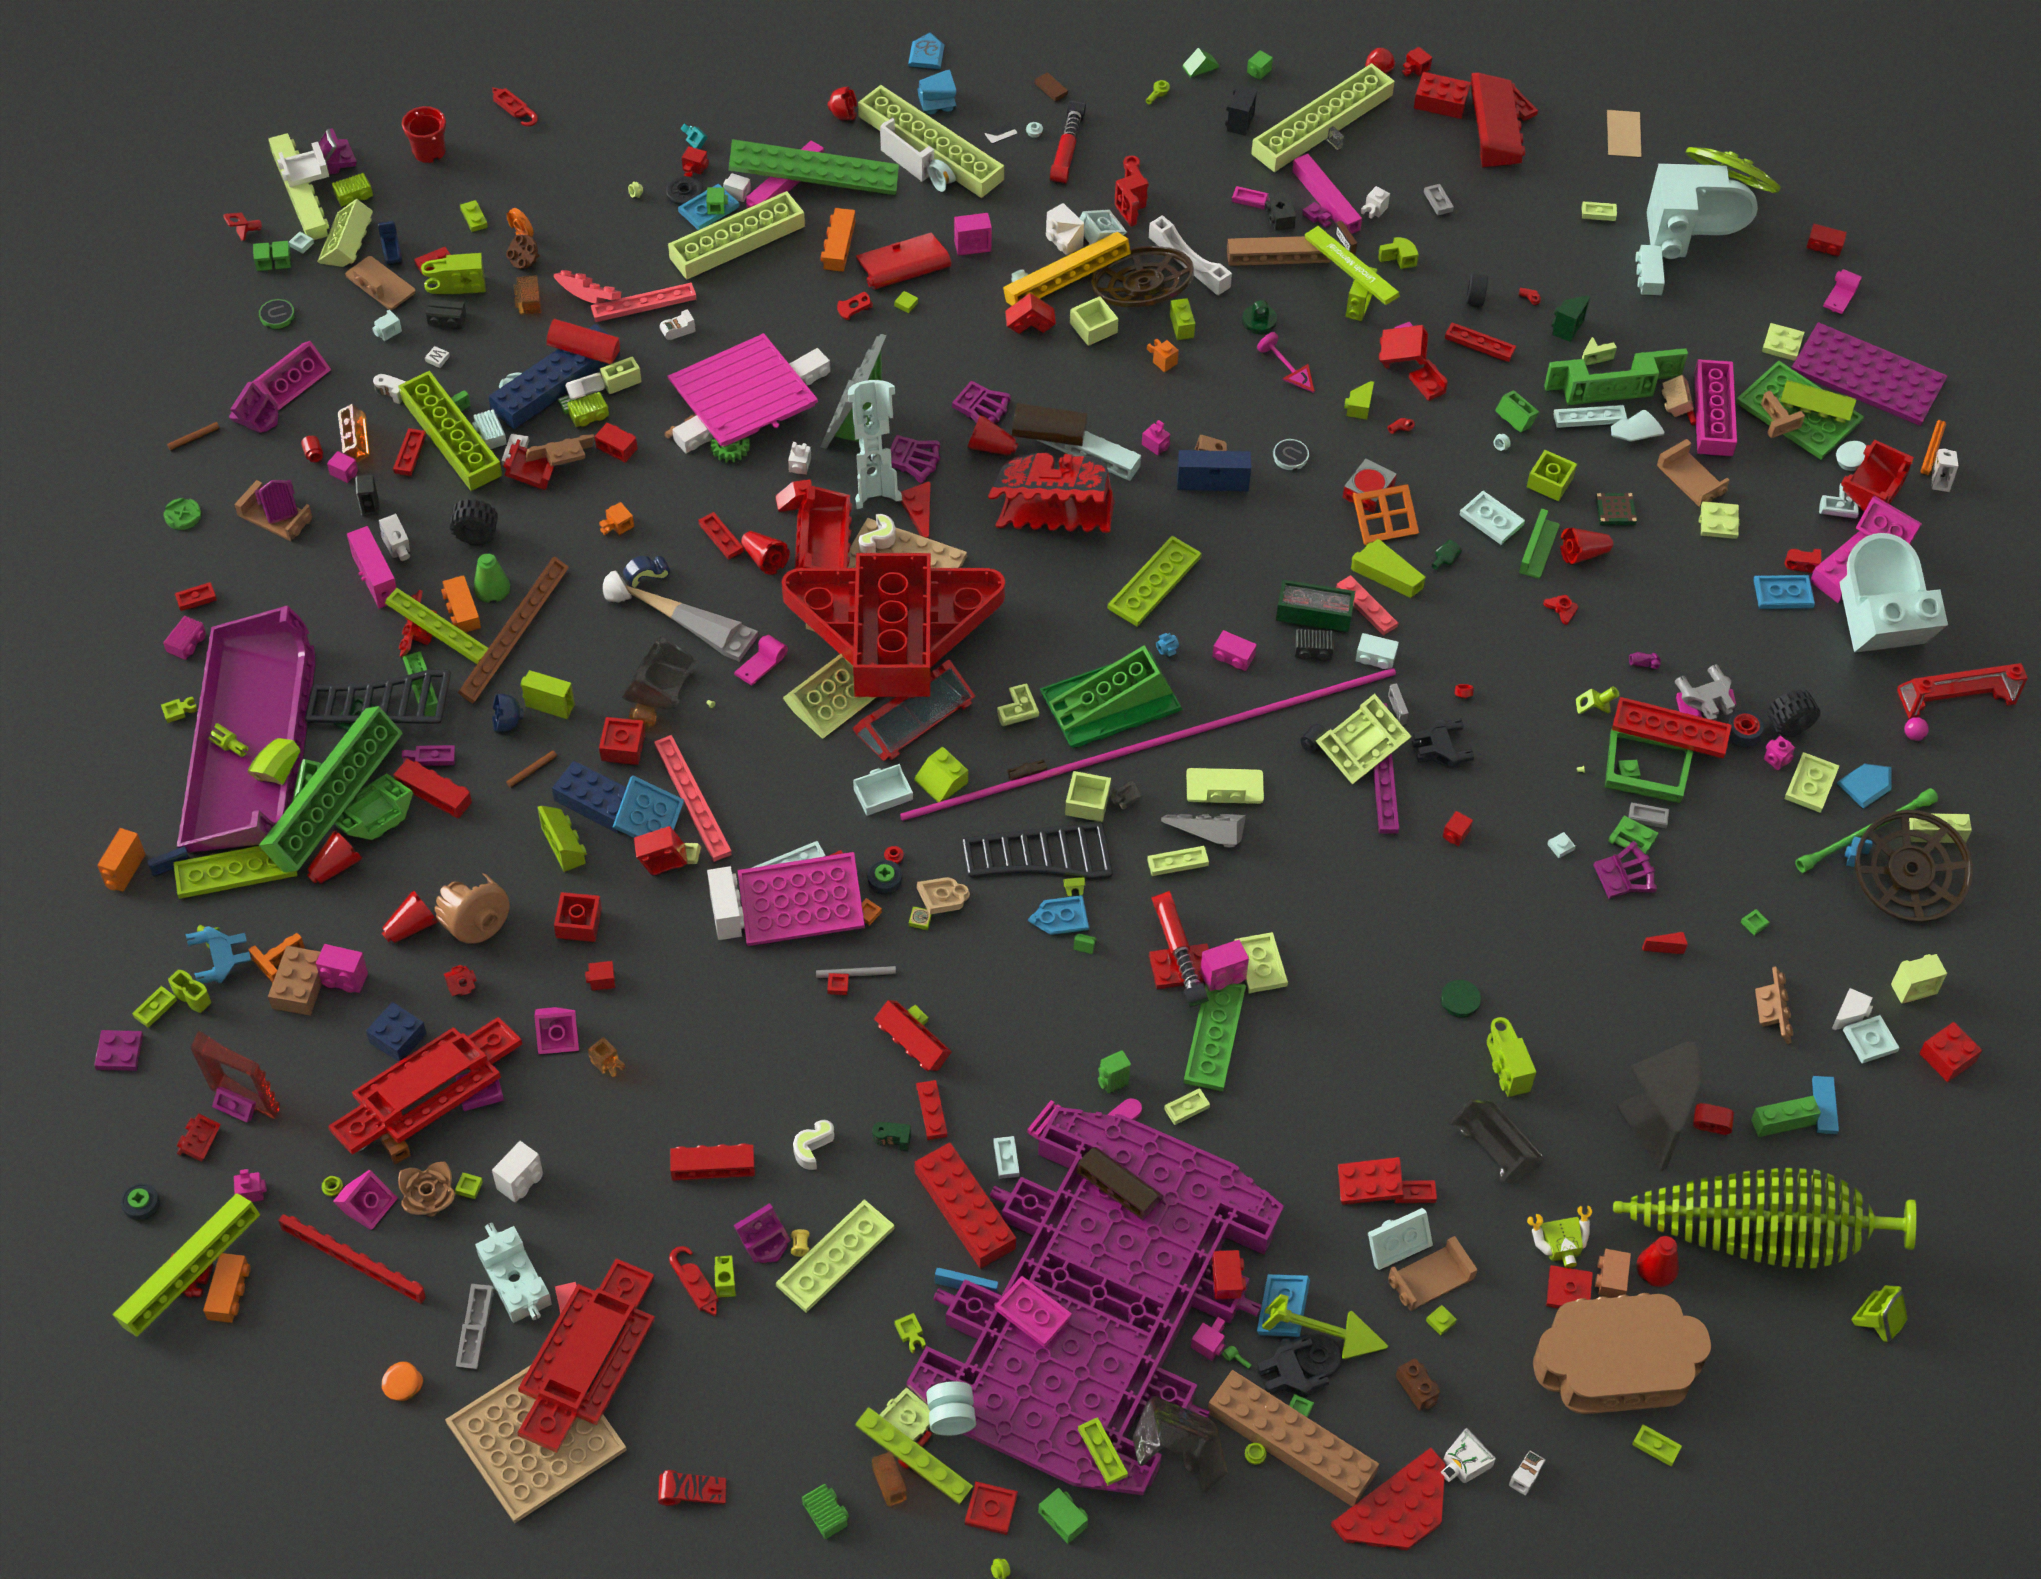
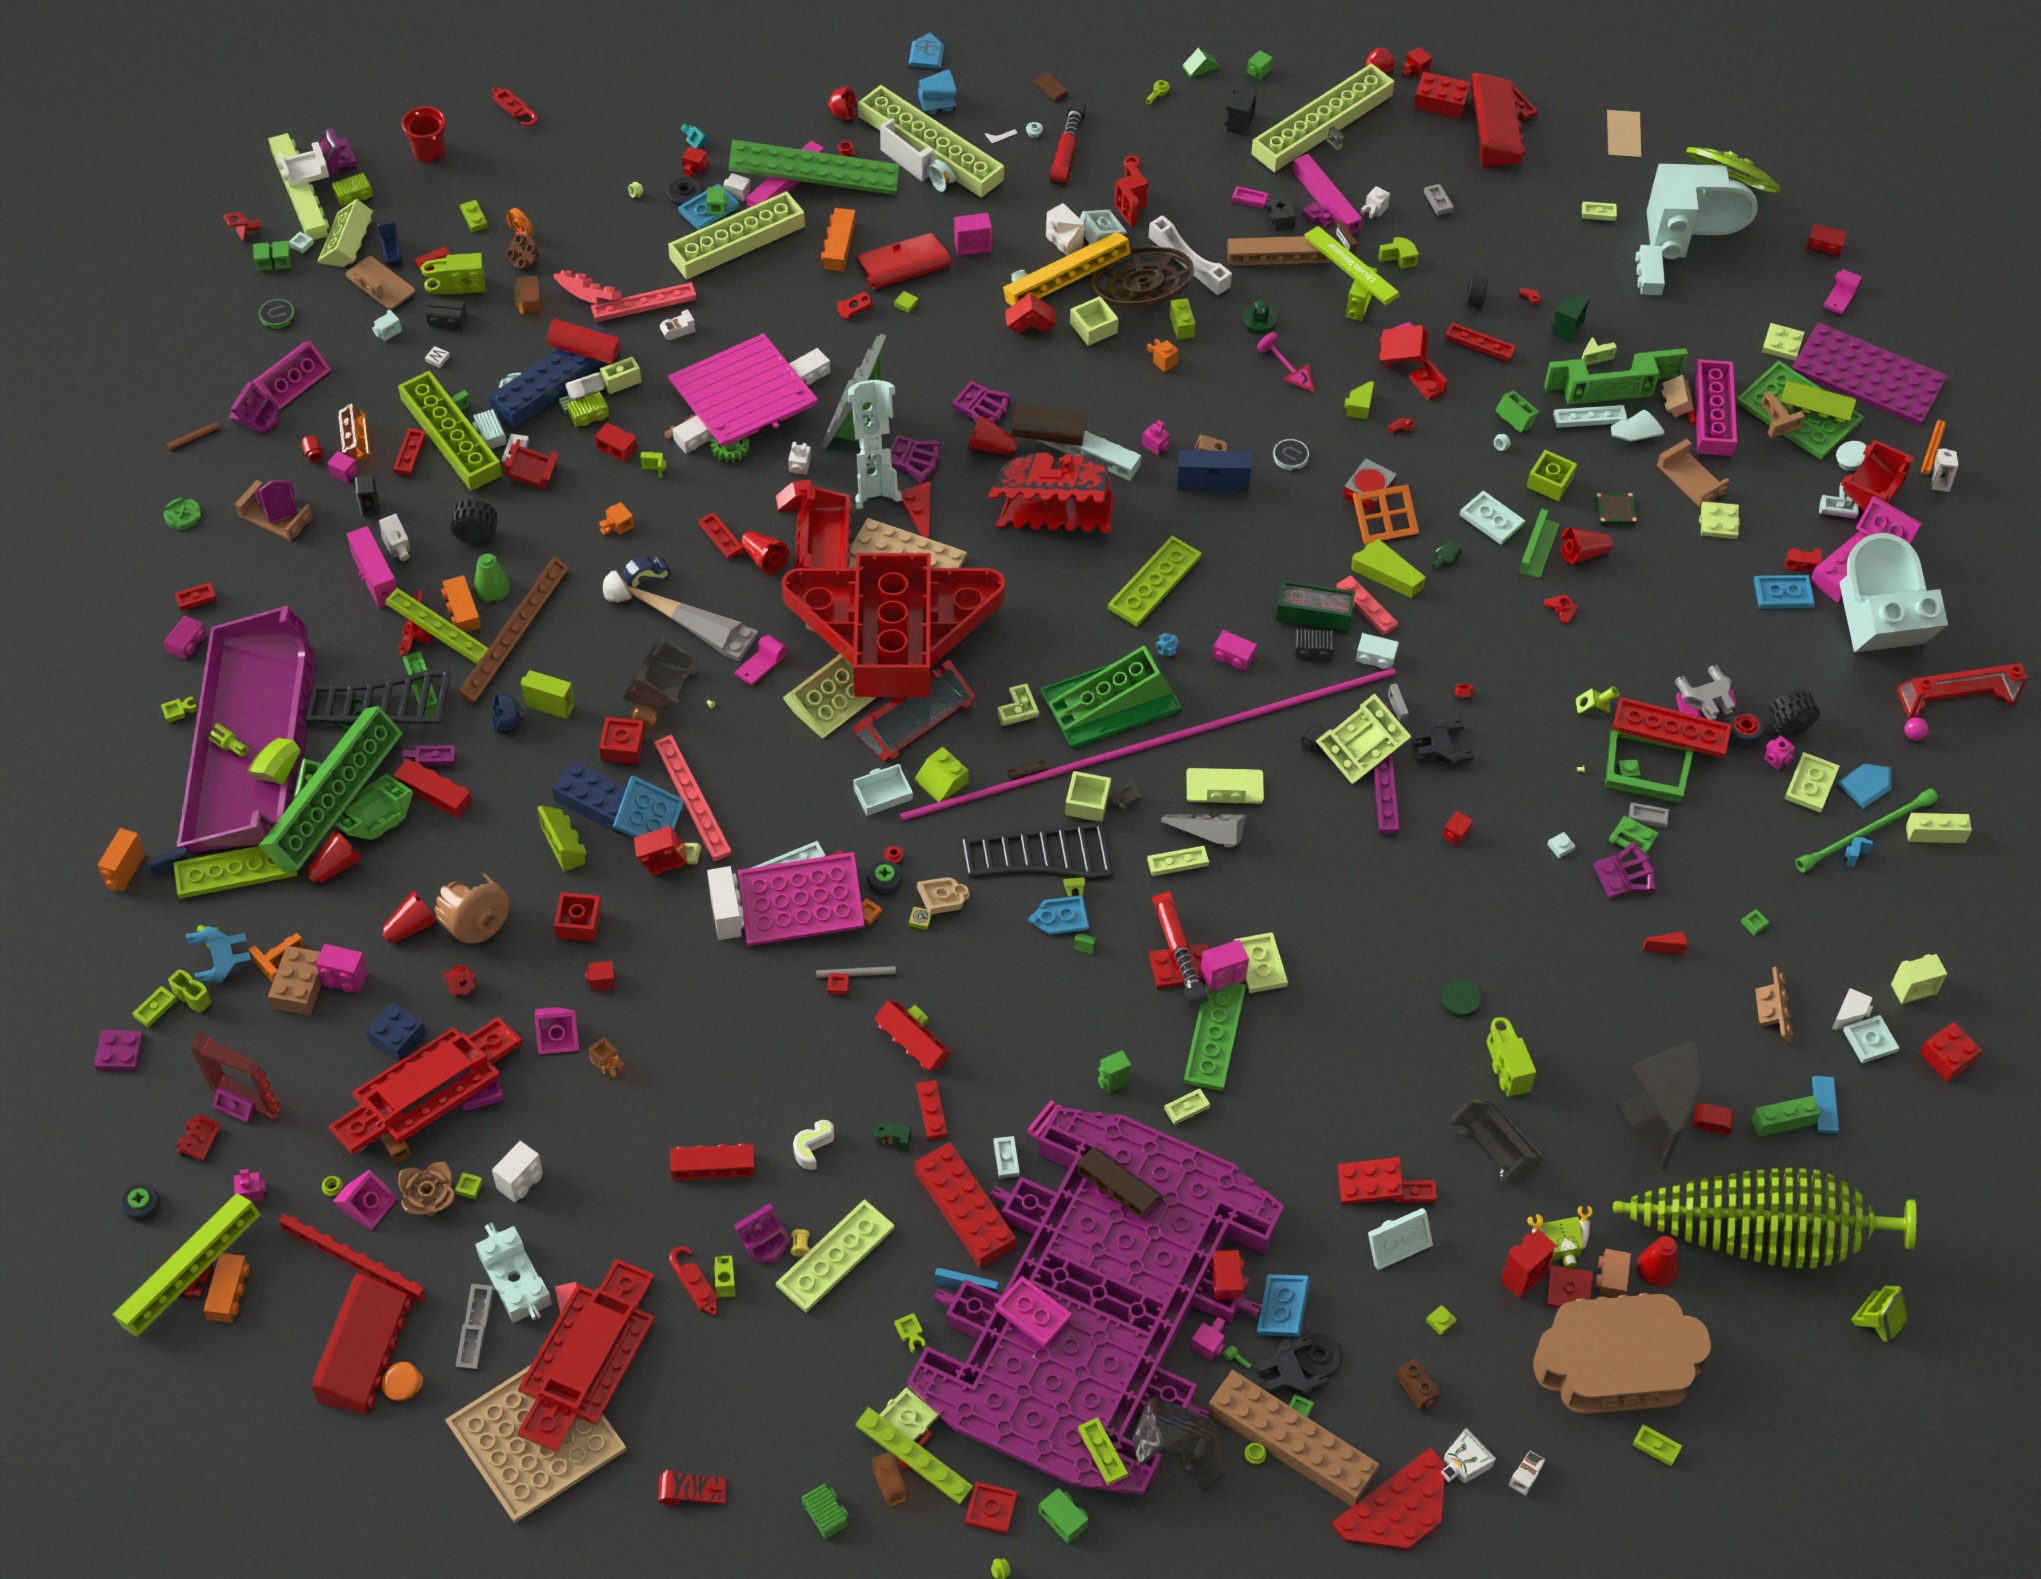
(361, 1345): none -> red windscreen
(388, 386): white leg -> none
(532, 768): dark orange bar -> none
(561, 452): medium nougat bracket -> none
(654, 461): none -> lime bracket
(846, 148): none -> red plate
(880, 538): white animal -> none
(951, 1408): light aqua wheel -> none
(1130, 1108): dark pink tile -> none
(1357, 1336): lime piece -> none
(1433, 1275): medium nougat panel -> none
(1528, 1263): none -> red brick
(1645, 660): magenta arm -> none
(1920, 859): dark brown dish -> none

